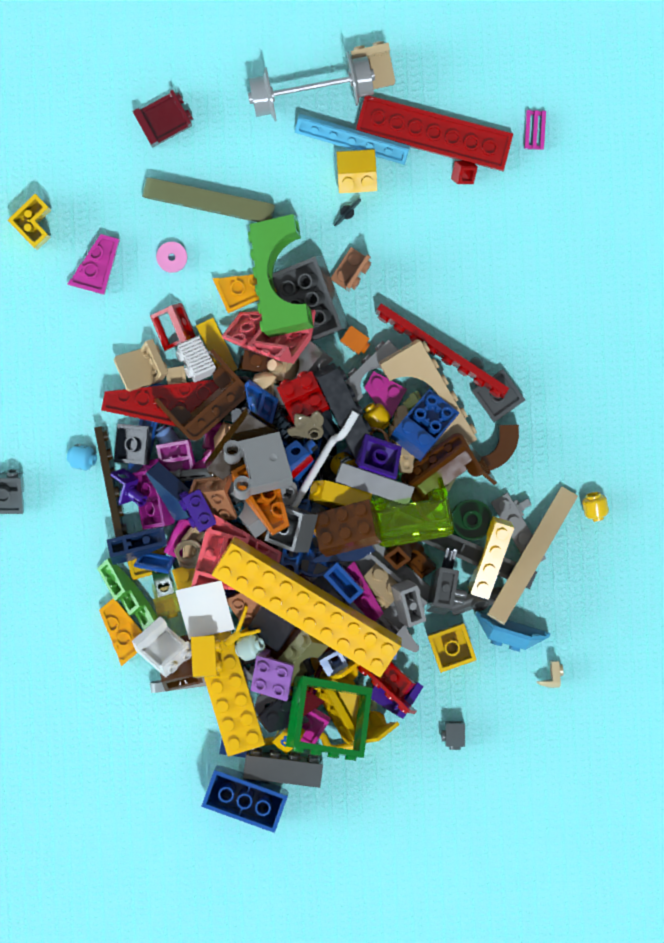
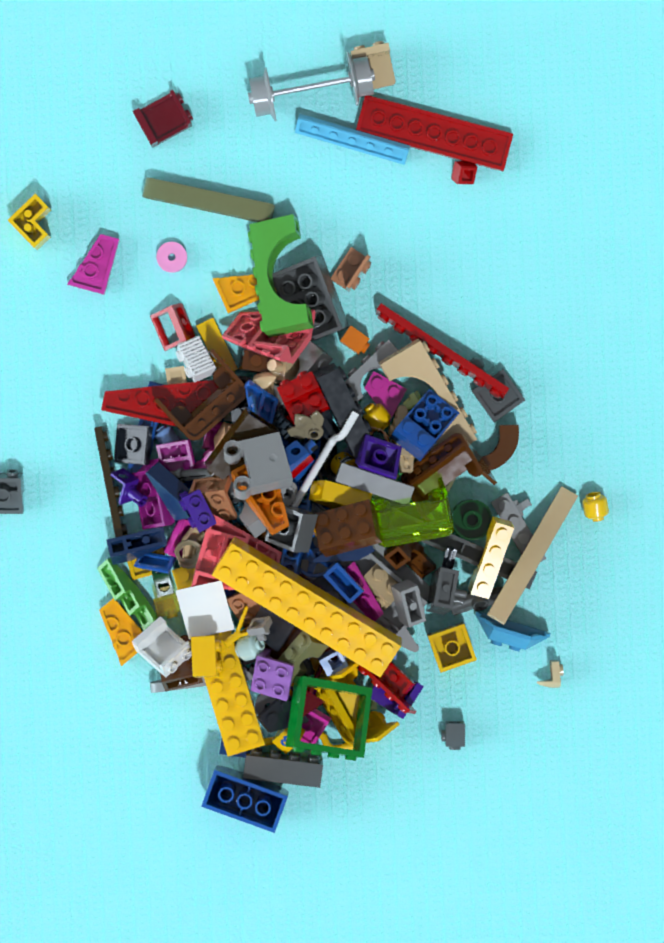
(81, 457): medium azure head -> none
(141, 366): tan bracket -> none
(260, 627): none -> light grey tile
(347, 211): black piece -> none
(356, 171): yellow slope -> none
(536, 113): dark pink tile -> none

